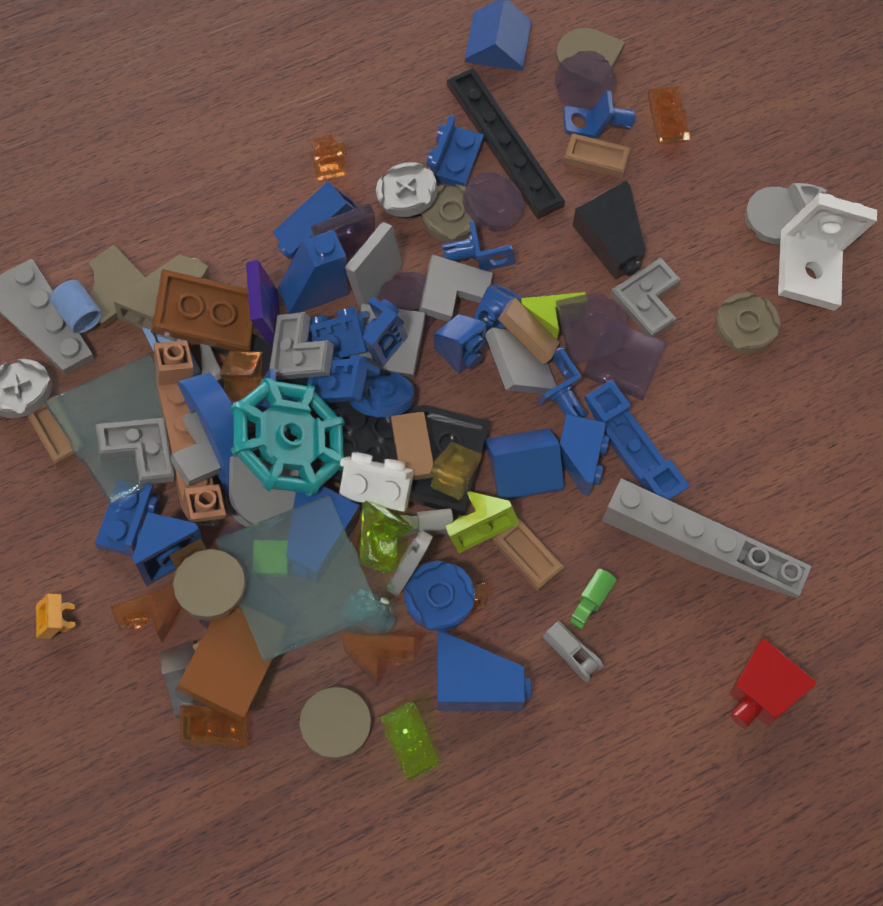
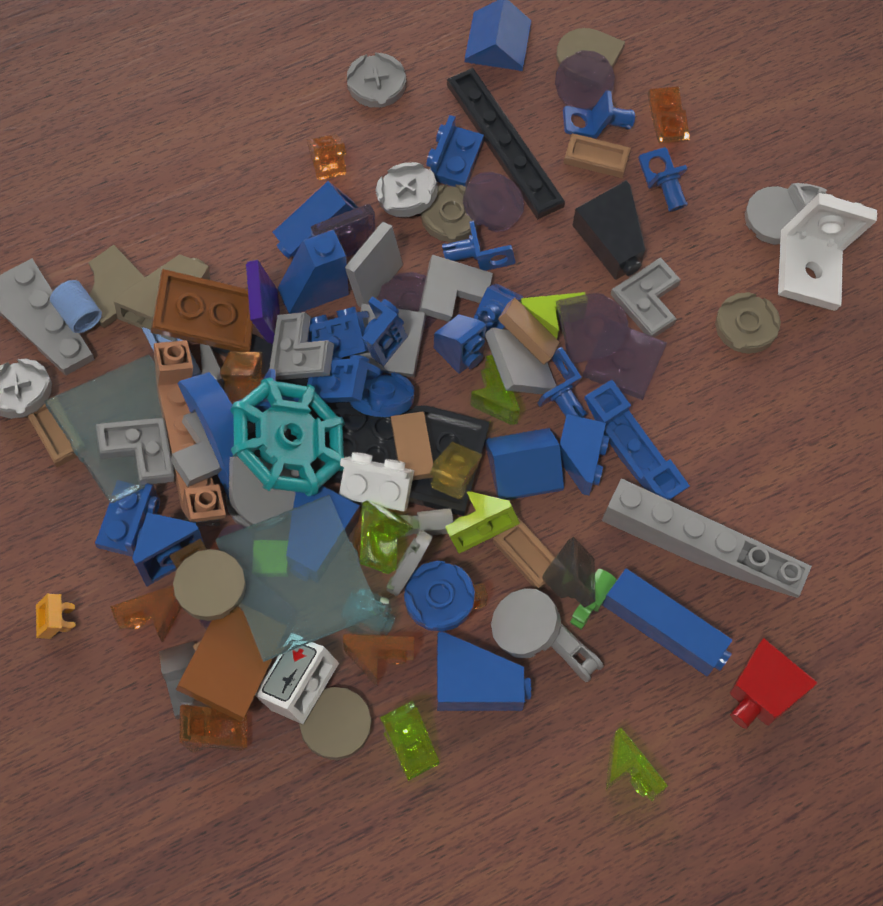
(297, 681): none -> brick
(376, 80): none -> light grey tile
(494, 398): none -> clear neon green slope
(525, 623): none -> light grey tile
(572, 573): none -> clear smoke slope
(627, 758): none -> clear neon green slope
(667, 180): none -> blue bracket
(668, 623): none -> blue brick

